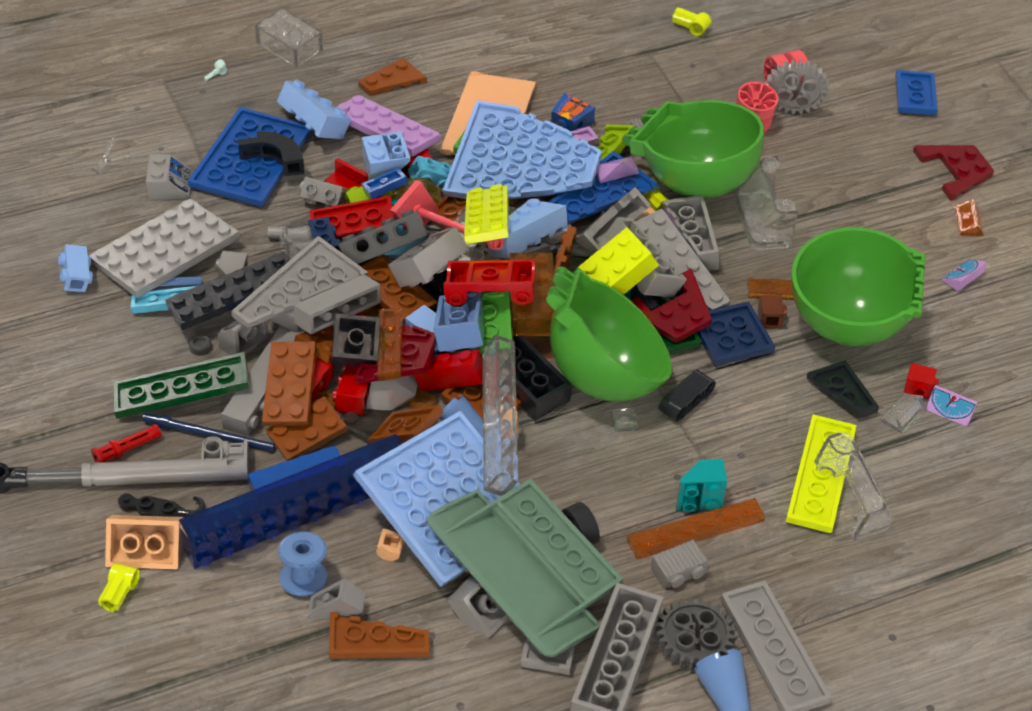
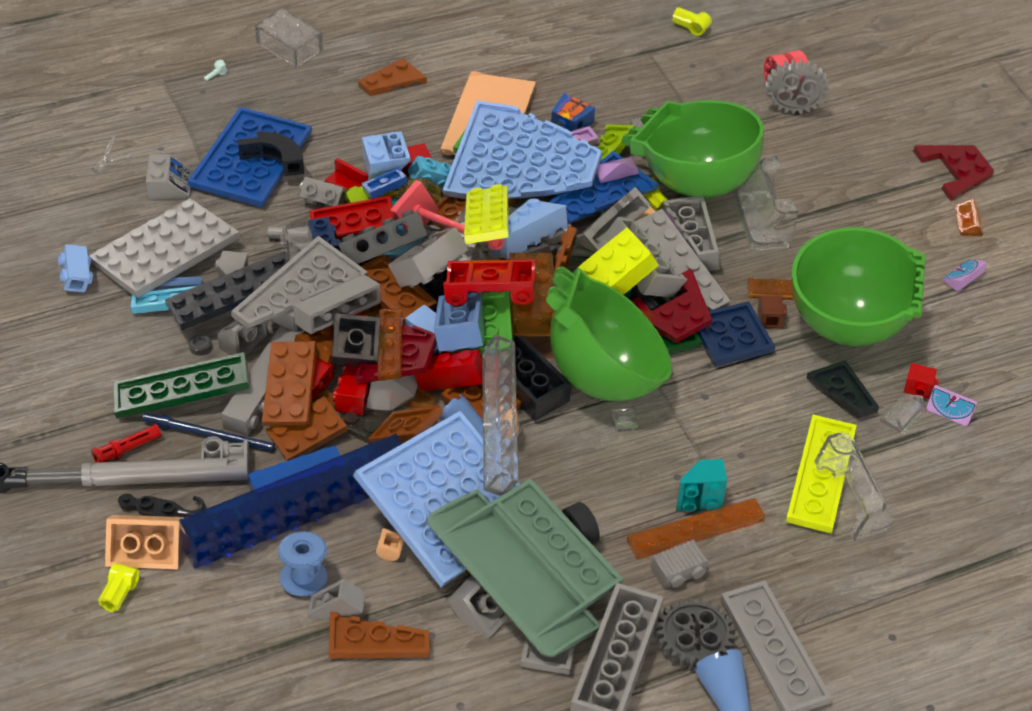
(313, 110): light blue wedge -> none
(377, 120): lavender plate -> none
(687, 395): black beam -> none
(760, 99): coral wheel -> none
(916, 92): blue plate -> none

